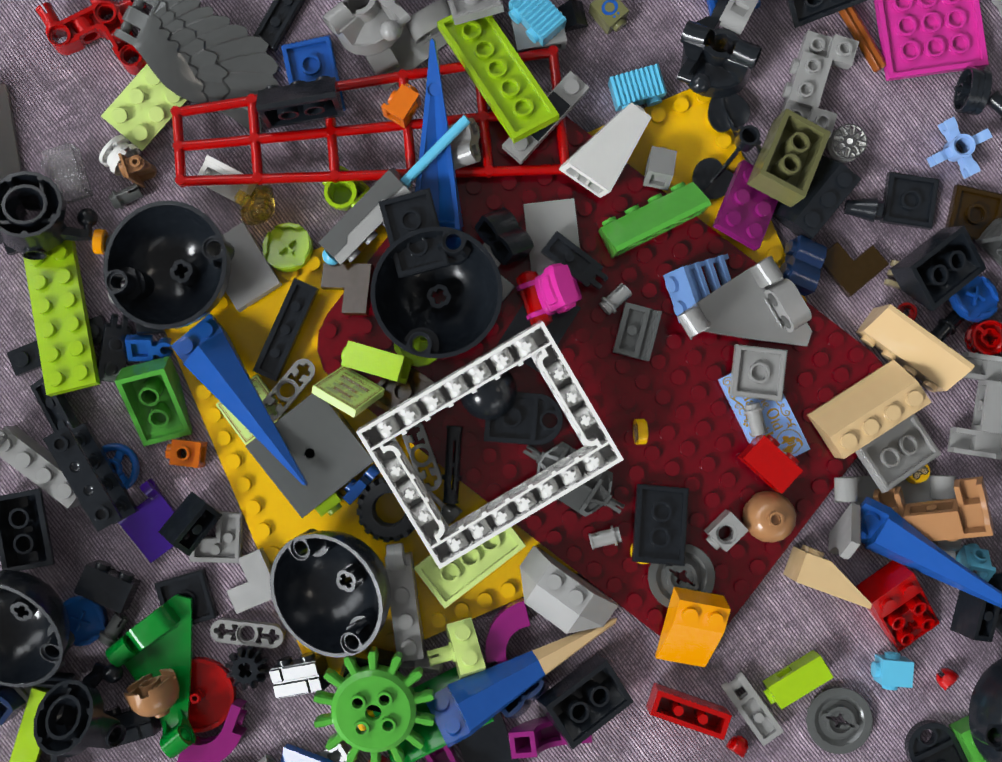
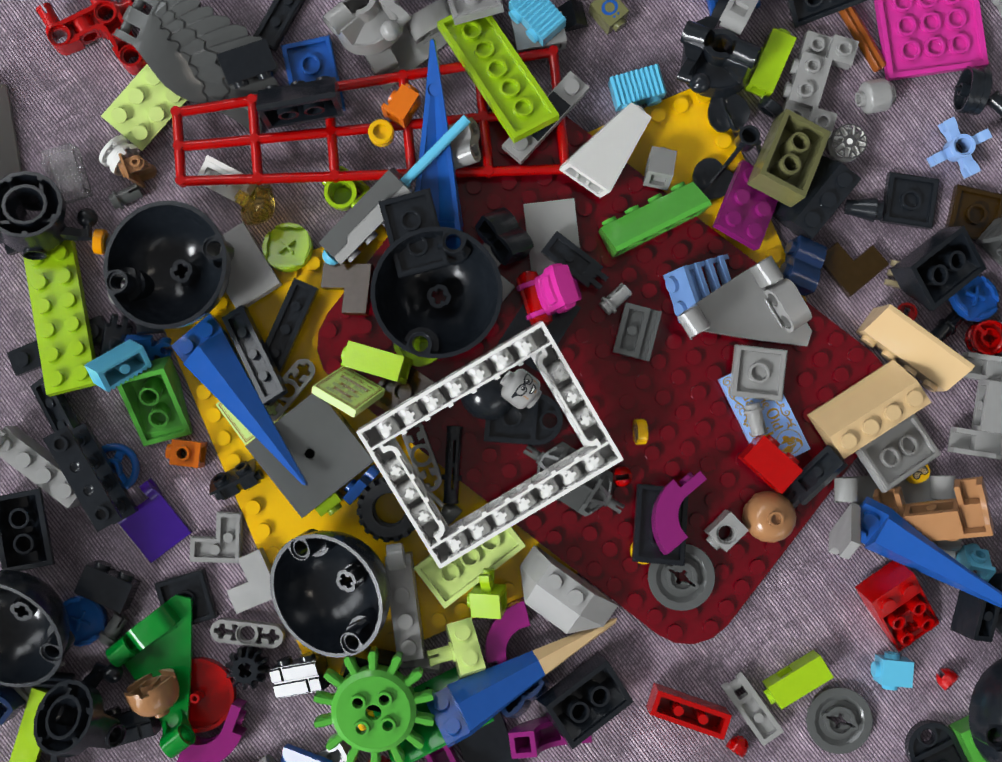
(118, 365): none -> medium azure brick
(190, 523): black brick -> none
(225, 484): none -> black hinge
(247, 63): none -> black brick
(255, 355): none -> black plate
(381, 133): none -> yellow tile
(487, 598): none -> lime brick
(520, 388): none -> light grey head
(605, 537): light grey pin -> none
(622, 470): none -> red hinge
(665, 511): none -> magenta arch
(692, 627): light orange slope -> none
(770, 63): none -> lime brick
(770, 107): none -> black tile
(812, 570): tan slope -> none
(815, 476): none -> black hinge
(875, 96): none -> light grey head

